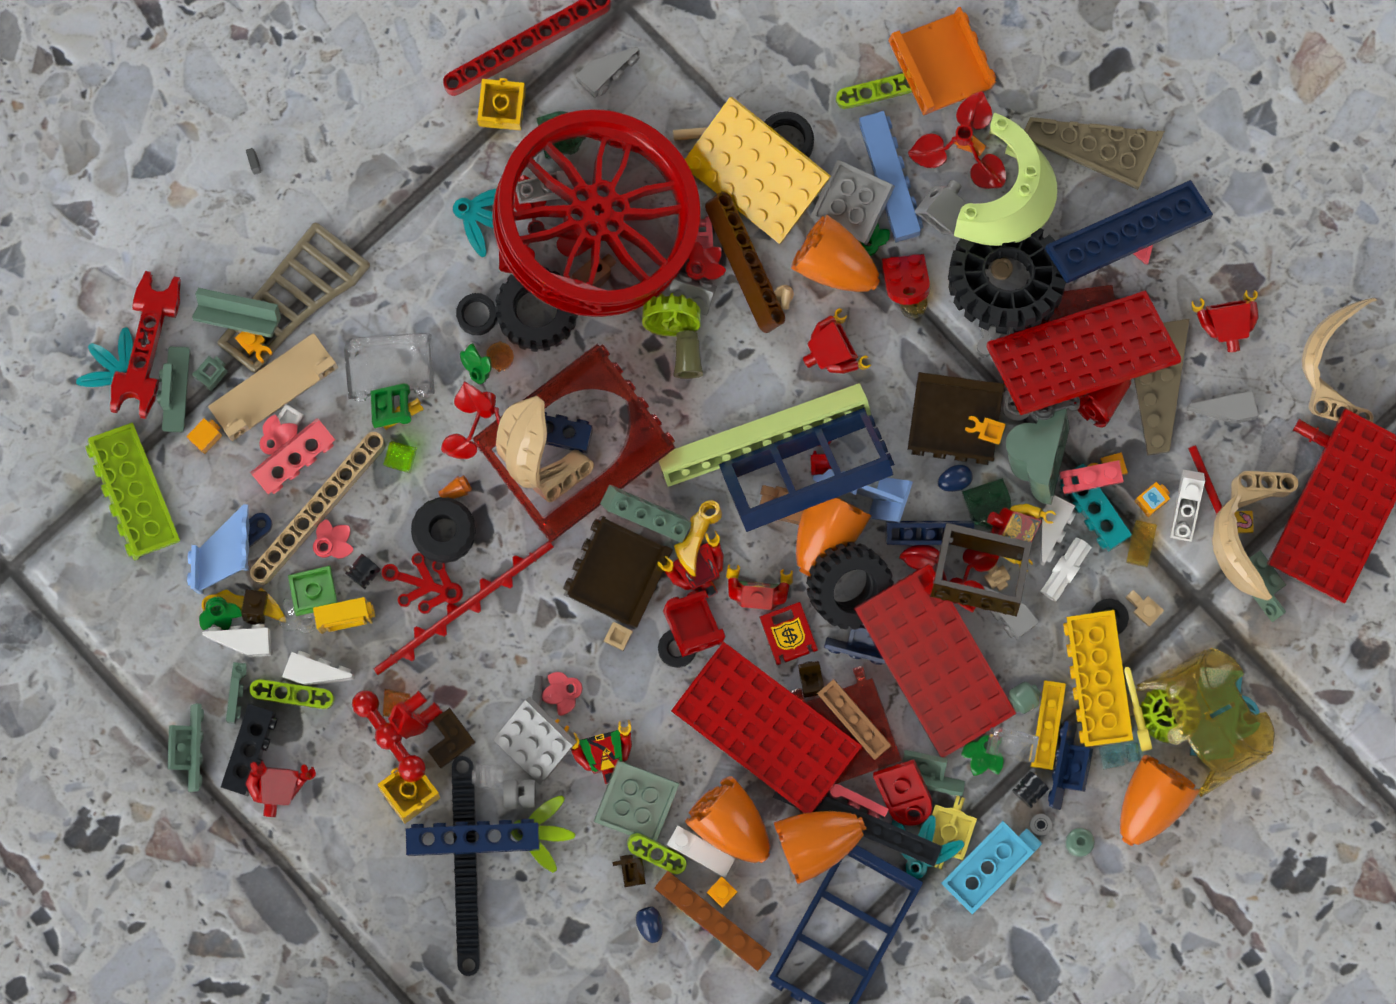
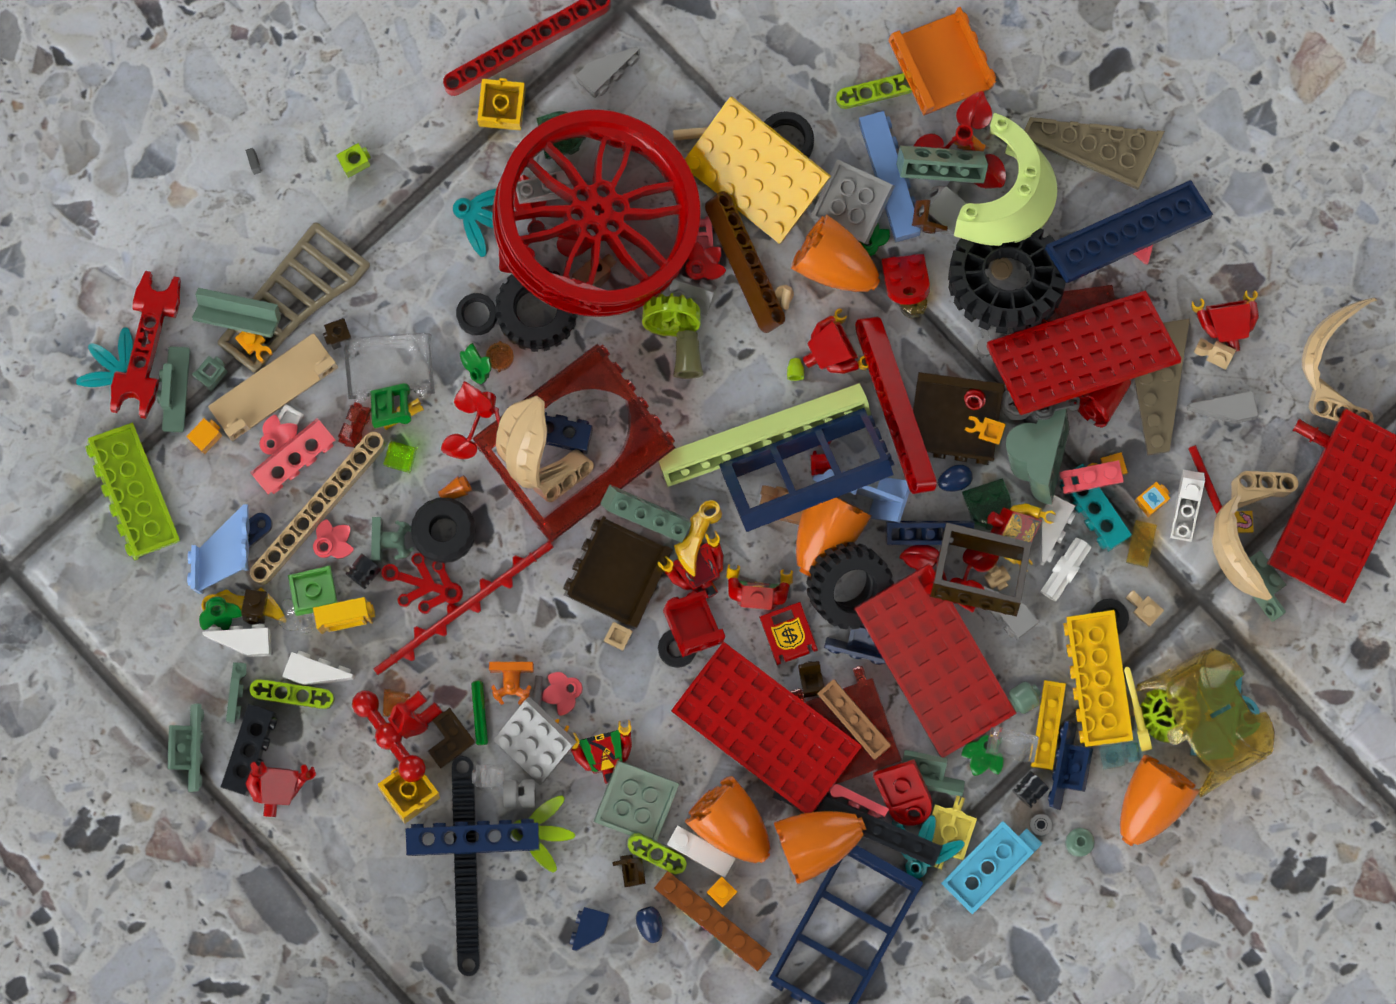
(336, 332): none -> dark brown bracket
(344, 159): none -> lime brick
(352, 434): none -> clear red hinge
(385, 540): none -> sand green piece
(479, 713): none -> green axle
(511, 679): none -> orange piece
(591, 928): none -> dark blue slope
(795, 370): none -> lime hose
(895, 405): none -> red beam
(922, 221): none -> reddish brown bracket
(942, 164): none -> sand green brick
(972, 403): none -> red plate
(1217, 354): none -> tan plate

